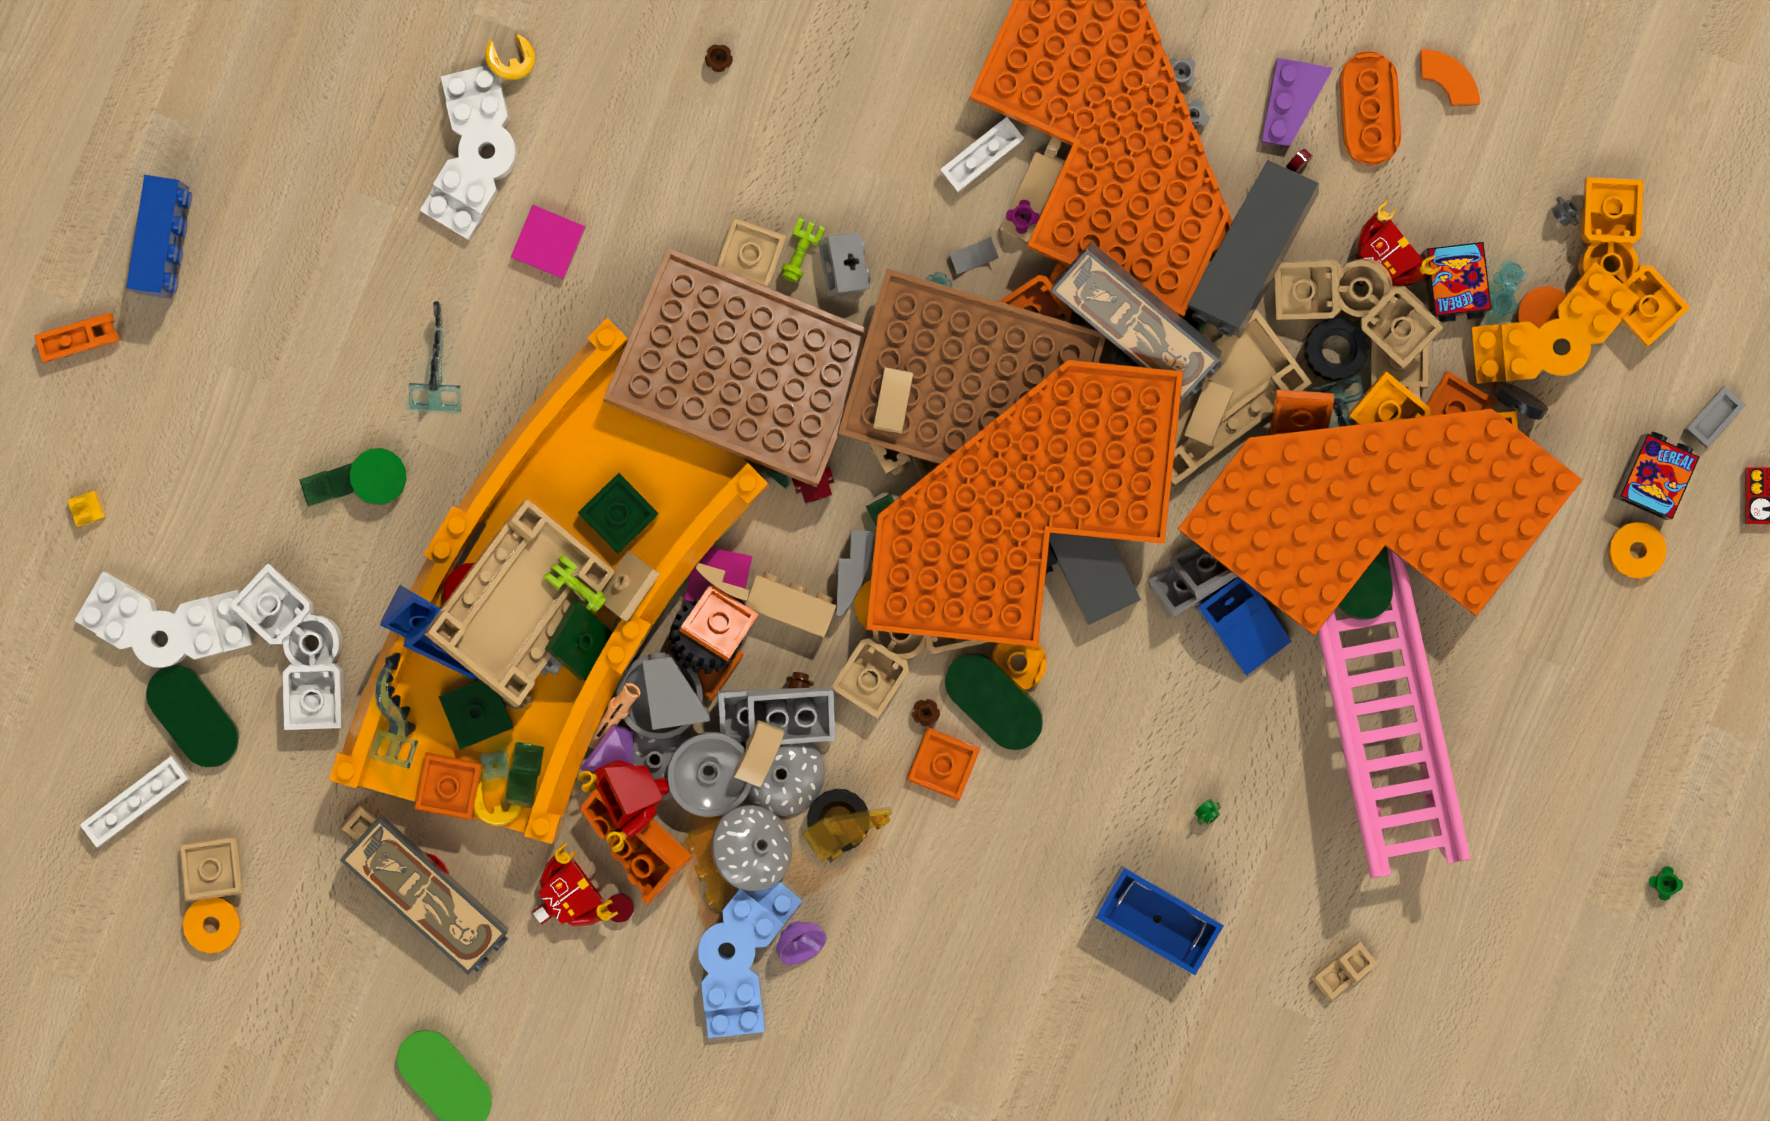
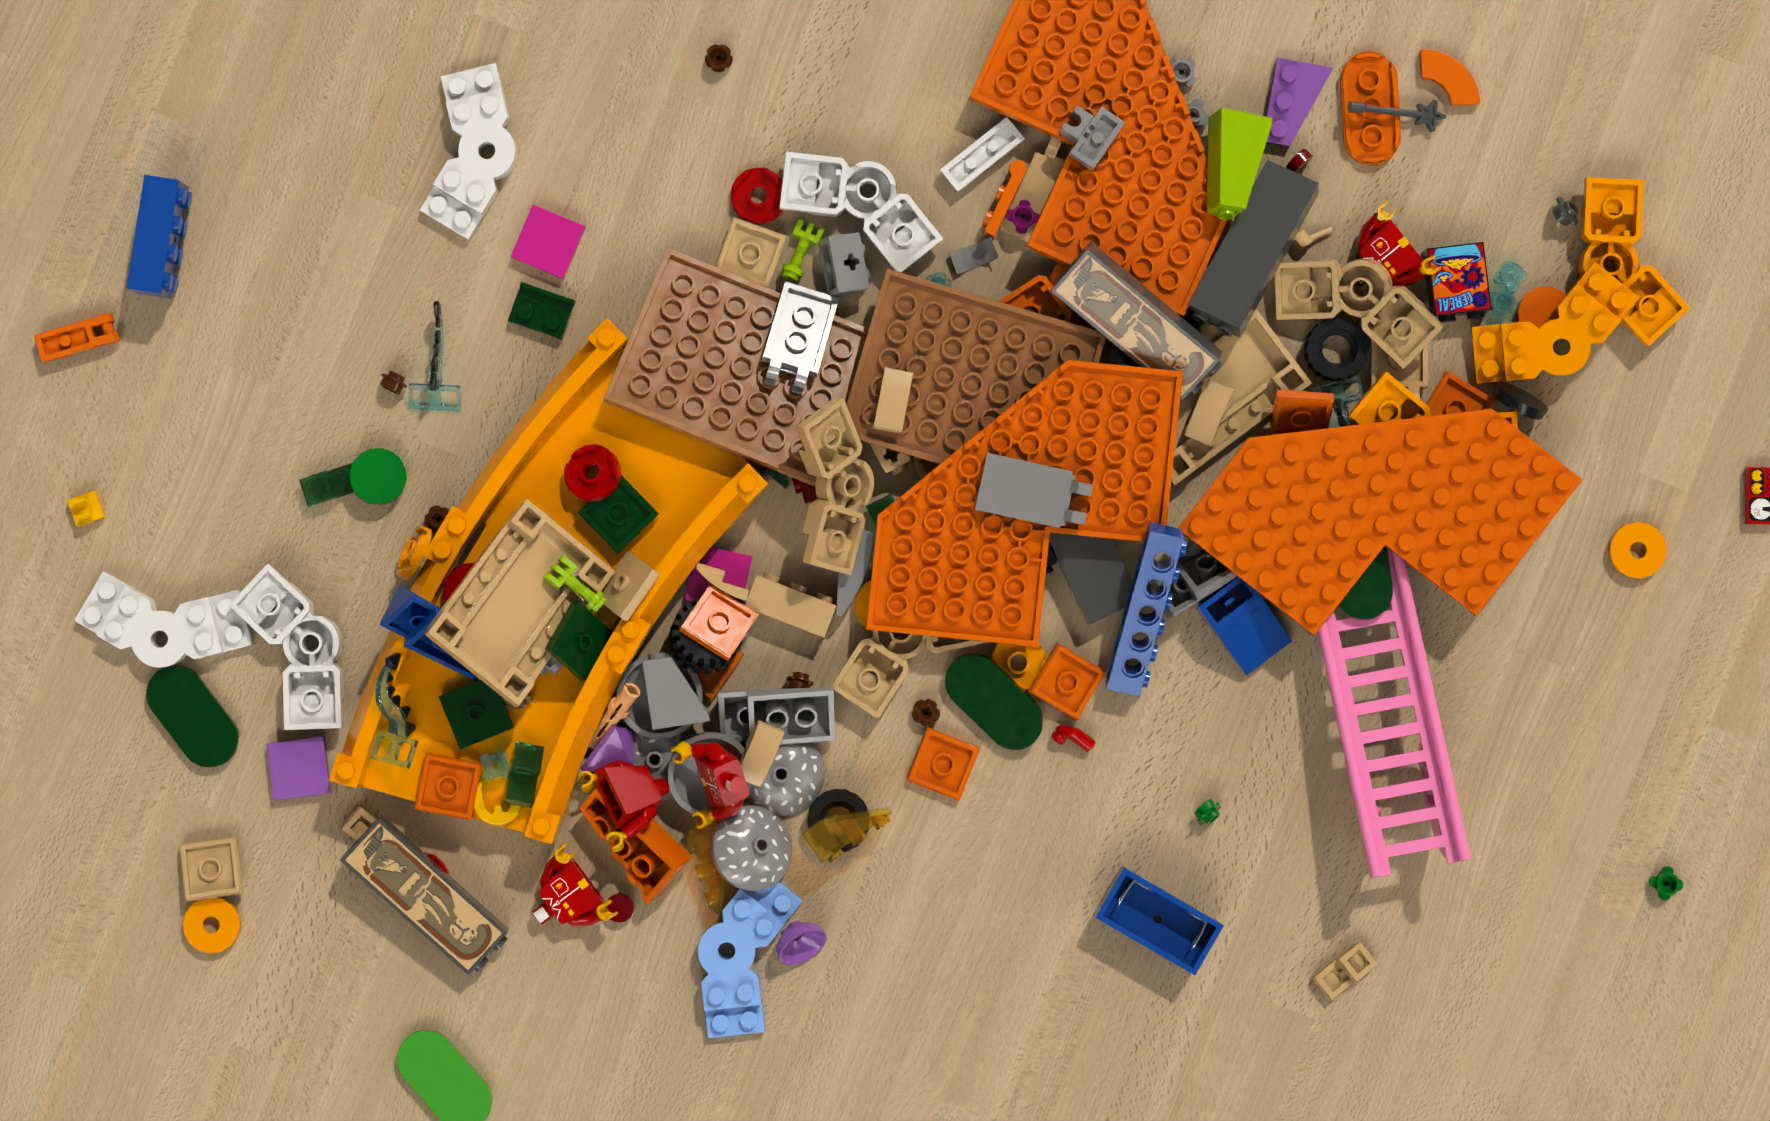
(135, 801): white plate -> none
(298, 768): none -> medium lavender tile
(393, 382): none -> reddish brown plate
(413, 551): none -> light orange tile
(434, 512): none -> reddish brown plate
(515, 69): yellow head -> none
(541, 311): none -> dark green plate
(603, 483): none -> red tile
(720, 777): none -> red torso
(741, 195): none -> red tile
(798, 334): none -> tile
(830, 187): none -> white plate
(841, 487): none -> tan plate
(1004, 198): none -> orange plate
(1029, 491): none -> light grey tile
(1066, 681): none -> orange tile
(1074, 734): none -> red arm
(1092, 135): none -> light grey plate
(1157, 540): none -> brick
(1234, 157): none -> lime slope
(1302, 239): none -> tan hand
(1425, 114): none -> dark grey piece
(1657, 475): brick -> none
(1715, 417): light grey tile -> none

